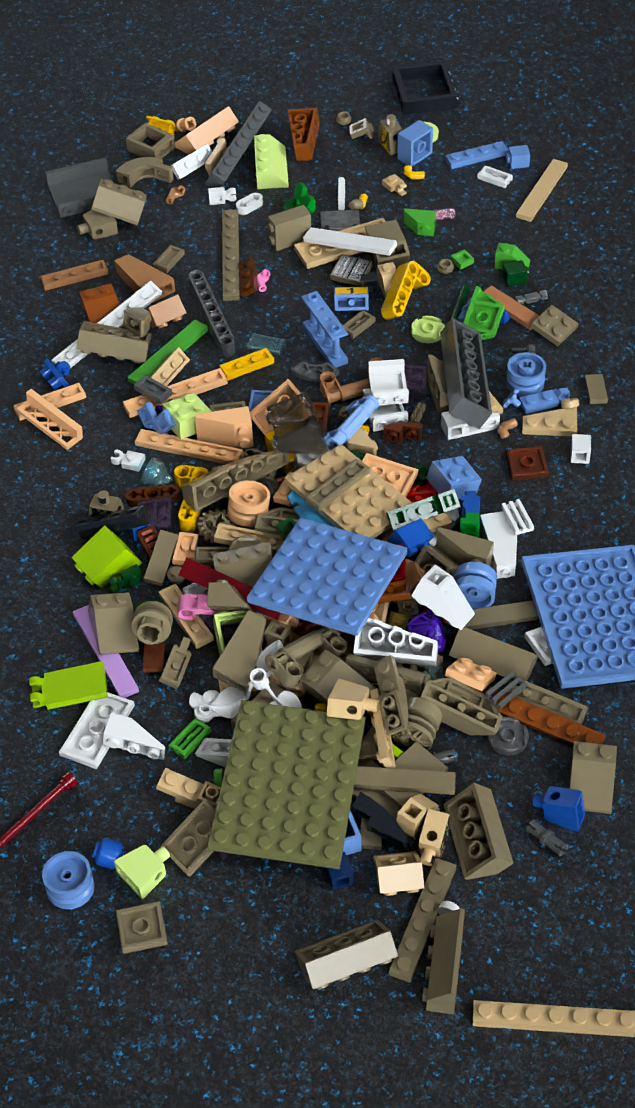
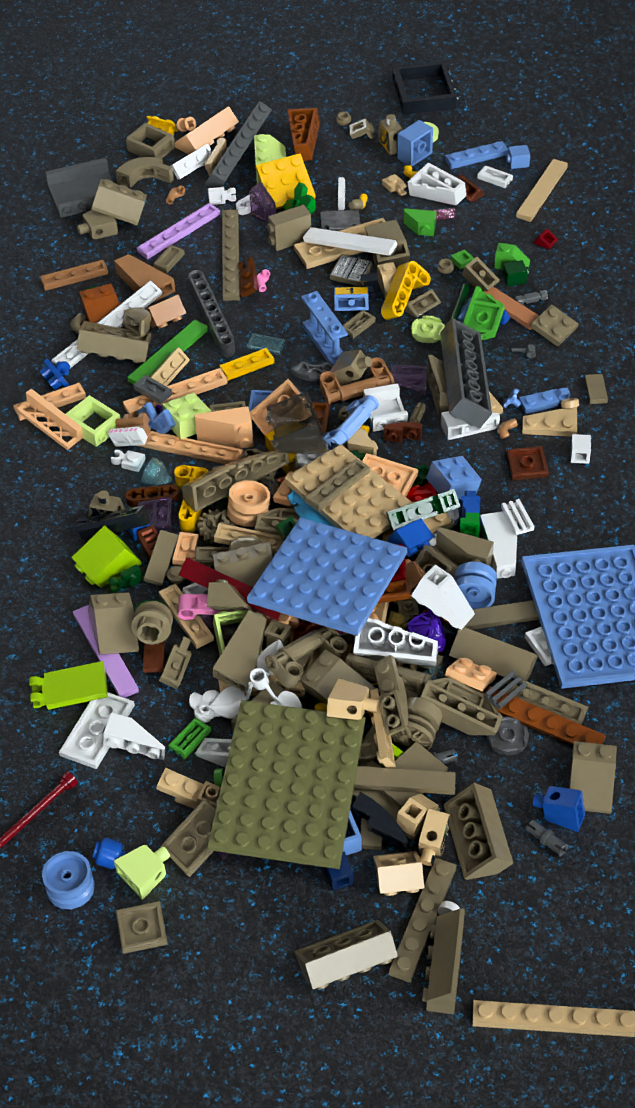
(76, 321): none -> dark tan arm
(86, 409): none -> yellowish green window
(130, 430): none -> hips
(178, 231): none -> lavender tile
(261, 203): none -> clear purple slope
(282, 177): none -> yellow plate
(350, 366): none -> dark tan torso
(388, 381): white panel -> none
(422, 304): none -> dark tan slope
(437, 185): none -> white wedge
(472, 191): none -> copper slope
(480, 275): none -> dark tan slope
(526, 373): medium blue wheel -> none
(546, 239): none -> dark red slope

